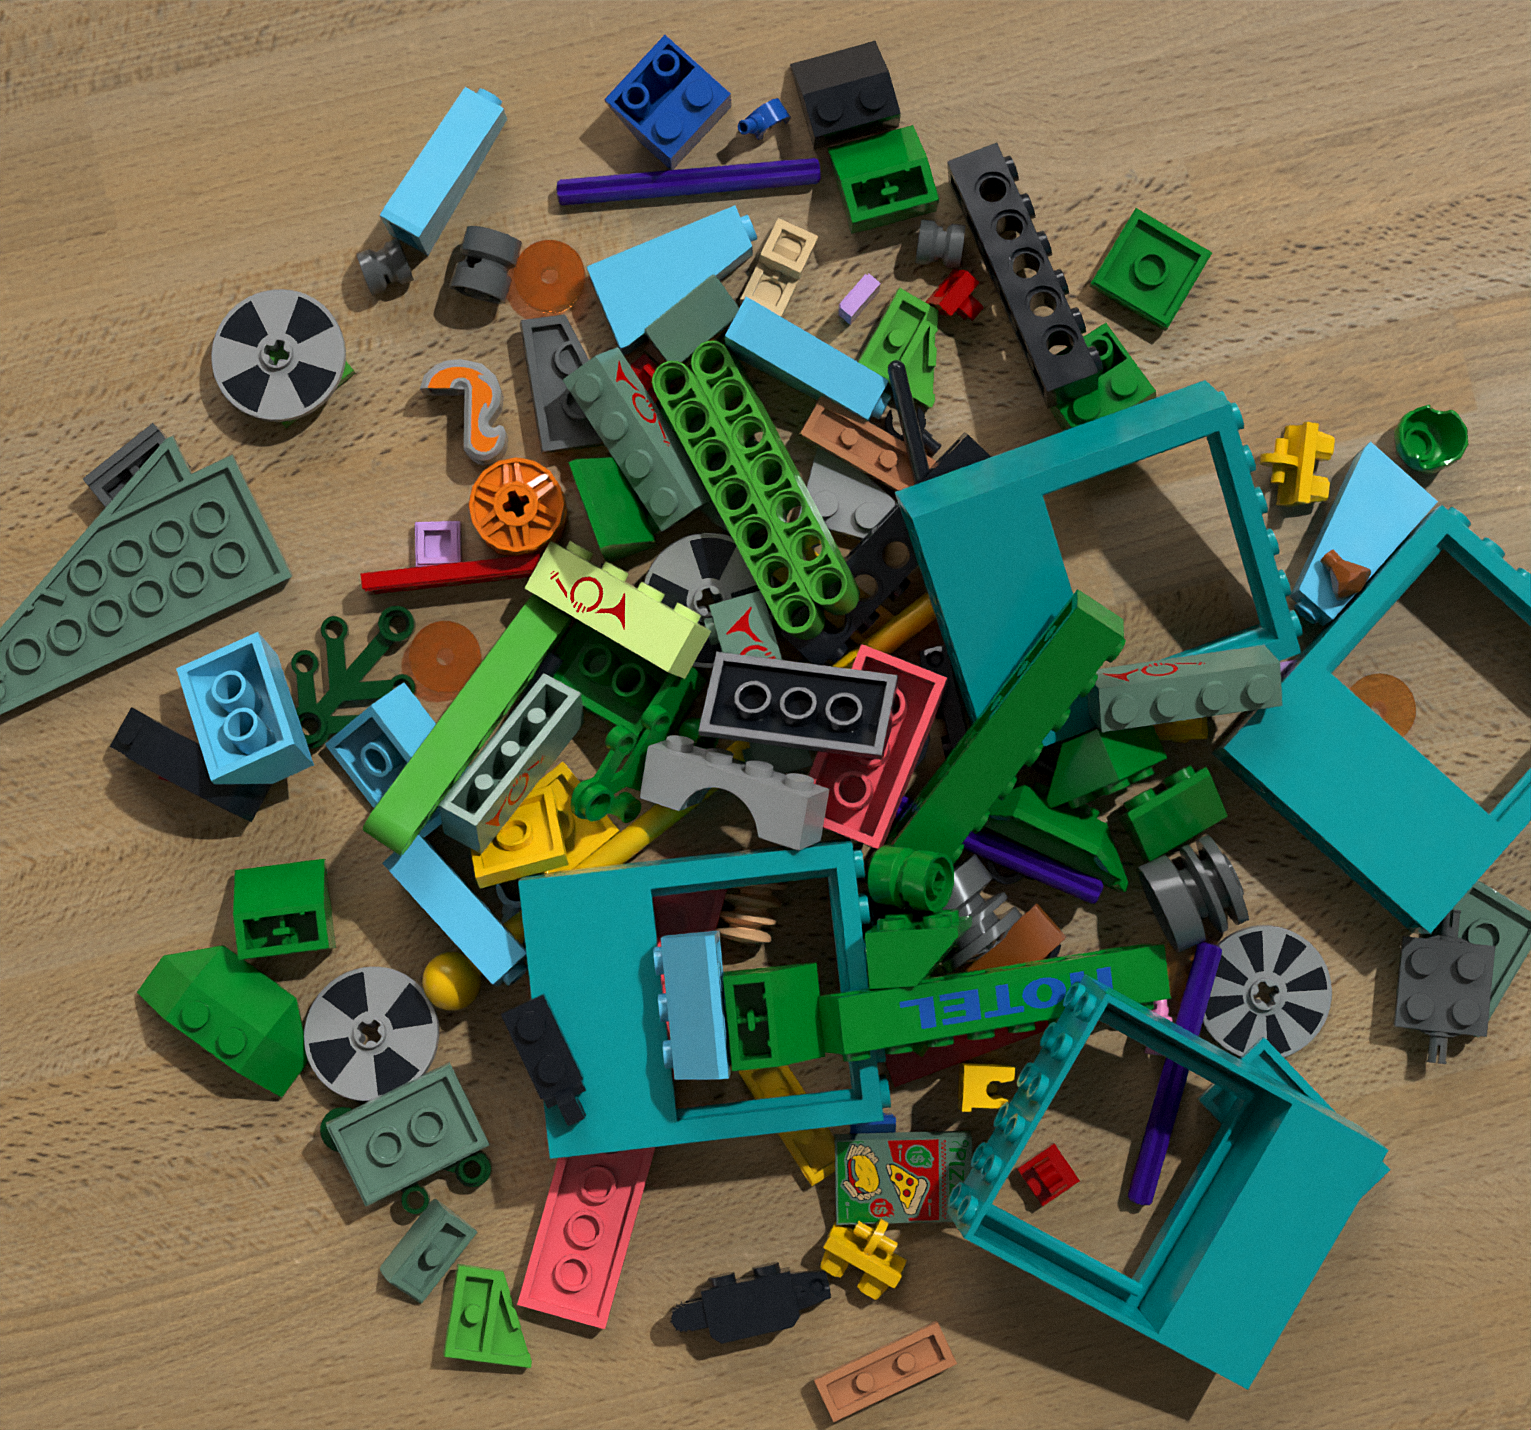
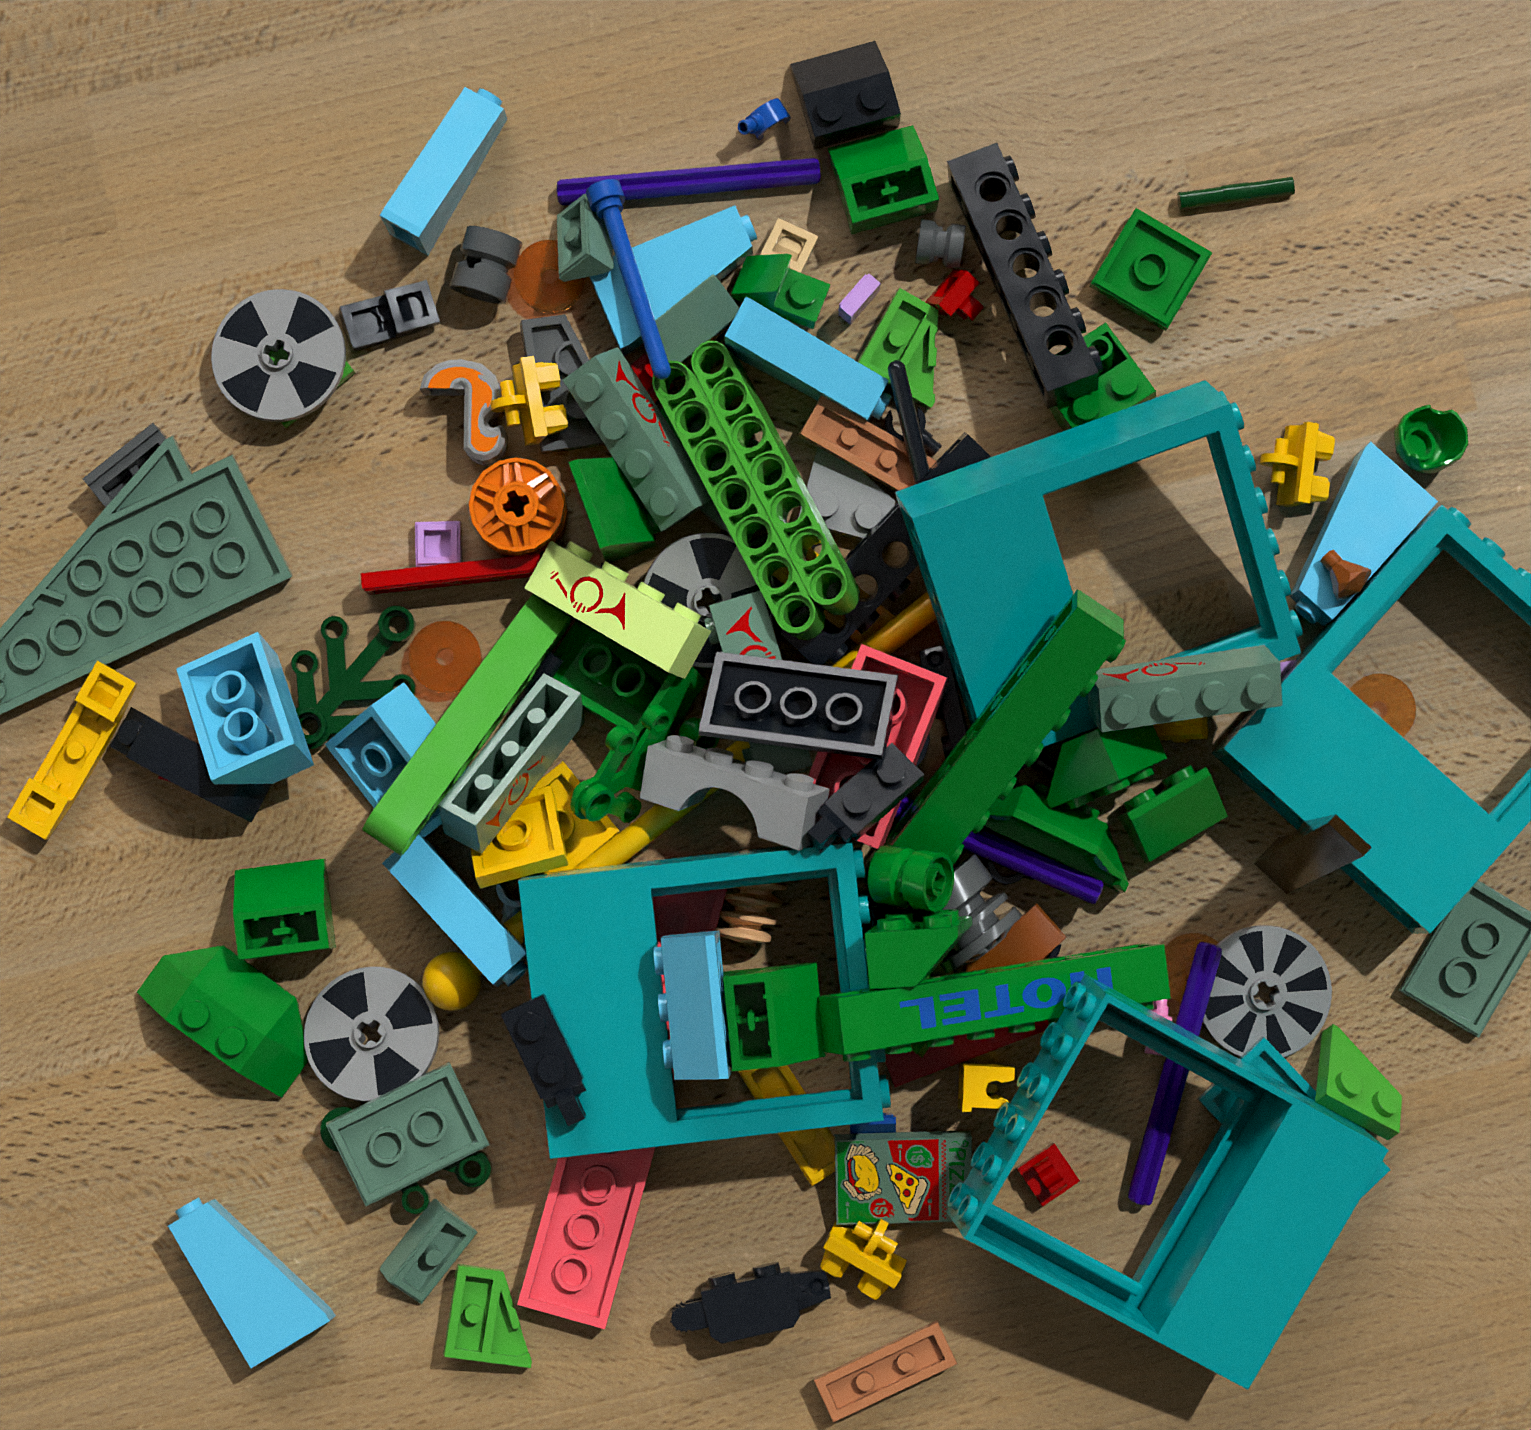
(74, 752): none -> yellow slope
(248, 1285): none -> medium azure slope
(385, 266): dark grey wheel -> none
(389, 316): none -> slope
(529, 381): none -> yellow hips
(582, 242): none -> sand green slope
(607, 200): none -> blue piece
(669, 102): blue slope -> none
(781, 289): none -> green slope
(865, 799): none -> black hinge
(1193, 893): dark grey wheel -> none
(1235, 193): none -> dark green piece
(1311, 852): none -> dark brown slope
(1355, 1086): none -> bright green wing
(1444, 986): dark grey plate -> none

